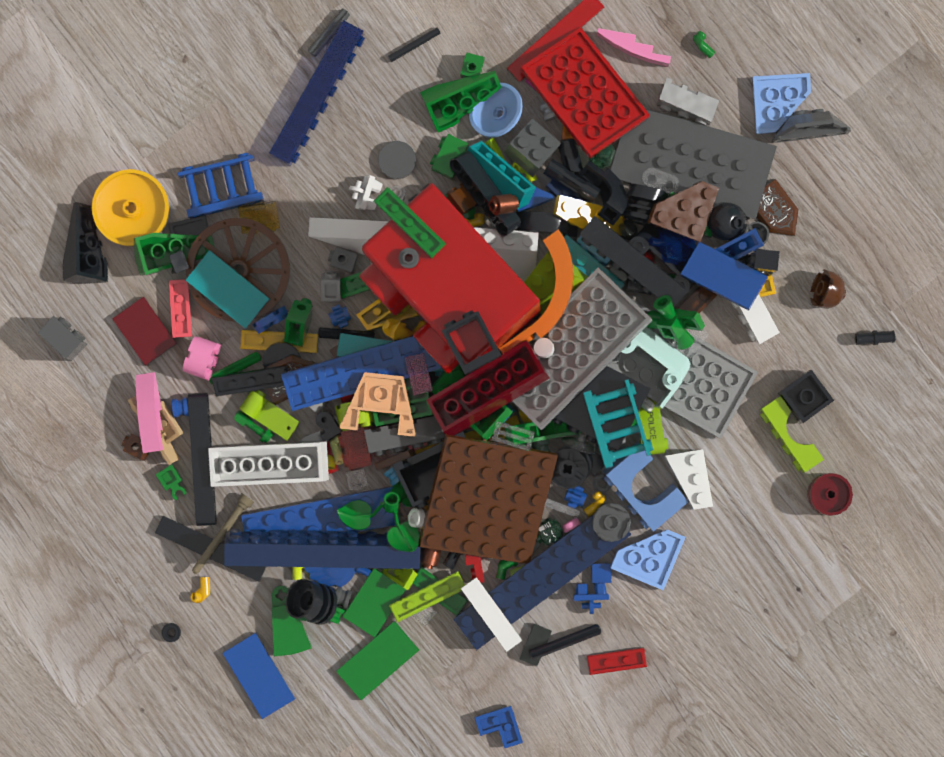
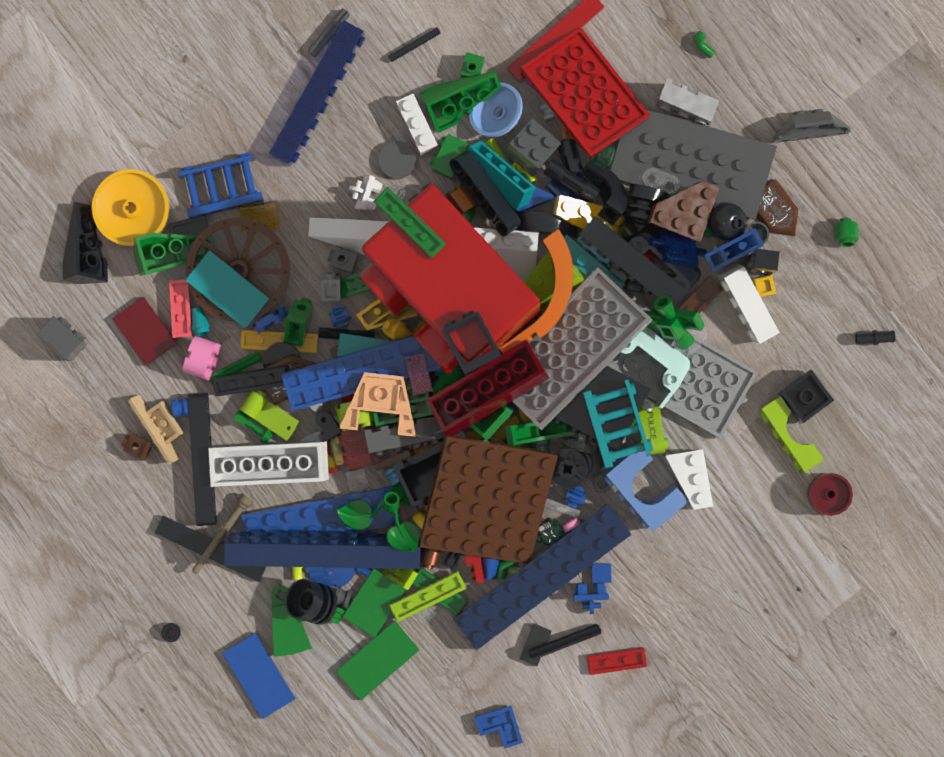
(148, 412): bright pink slope -> none
(169, 479): green plate -> none
(178, 262): black slope -> none
(200, 325): none -> teal cone
(203, 592): yellow arm -> none
(411, 264): dark grey plate -> none
(416, 518): white tile -> none
(417, 124): none -> white arch
(477, 221): yellow arm -> none
(489, 567): none -> blue cone
(491, 614): white tile -> none
(497, 431): clear tile -> none
(503, 204): copper brick -> none
(544, 347): white tile -> none
(599, 500): yellow arm -> none
(611, 522): dark grey tile -> none
(626, 43): bright pink slope -> none
(650, 558): light blue plate -> none
(724, 276): blue tile -> none
(777, 99): light blue plate -> none
(827, 289): reddish brown cylinder -> none
(846, 232): none -> green head

